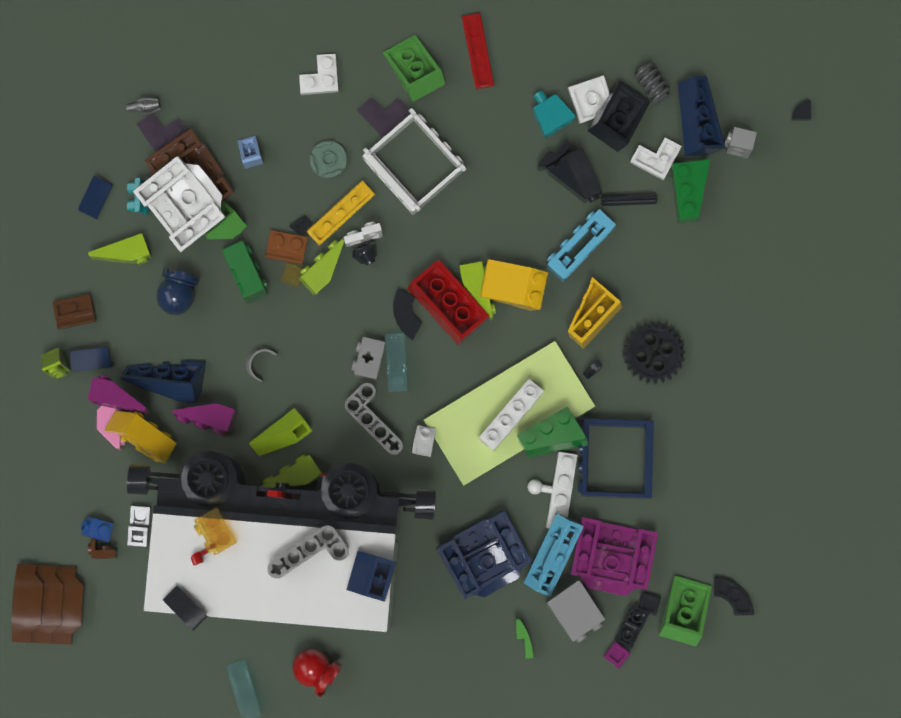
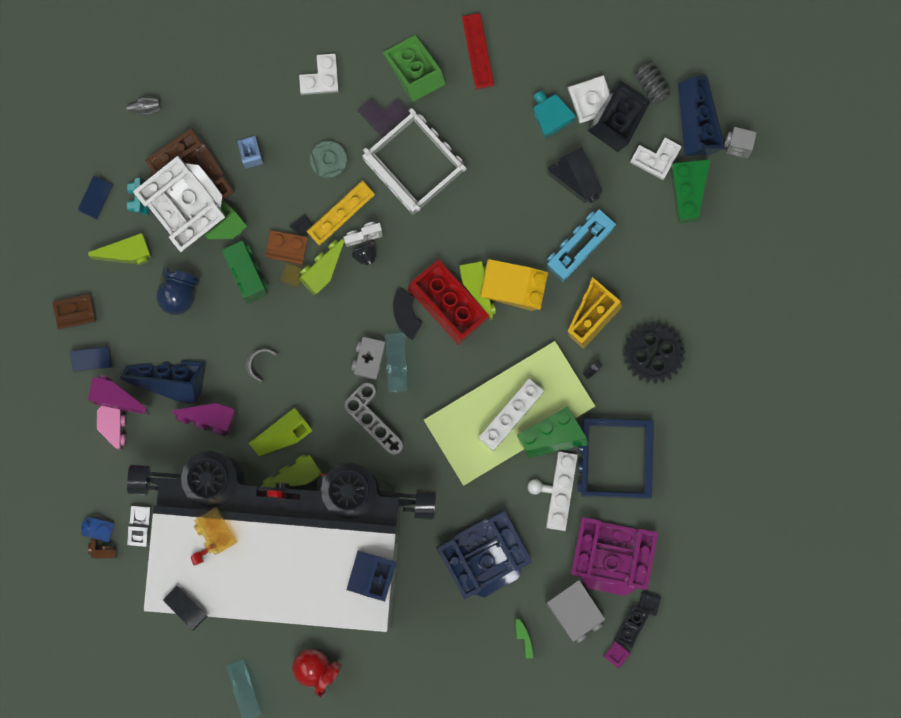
(46, 604): reddish brown slope -> none
(55, 363): lime slope -> none
(142, 435): yellow wedge -> none
(156, 135): clear purple plate -> none
(305, 555): light grey beam -> none
(423, 441): white bracket -> none
(551, 158): black slope -> none
(553, 554): medium azure brick -> none
(629, 199): black axle -> none
(685, 611): bright green slope -> none
(734, 596): black tile -> none
(802, 112): black tile -> none

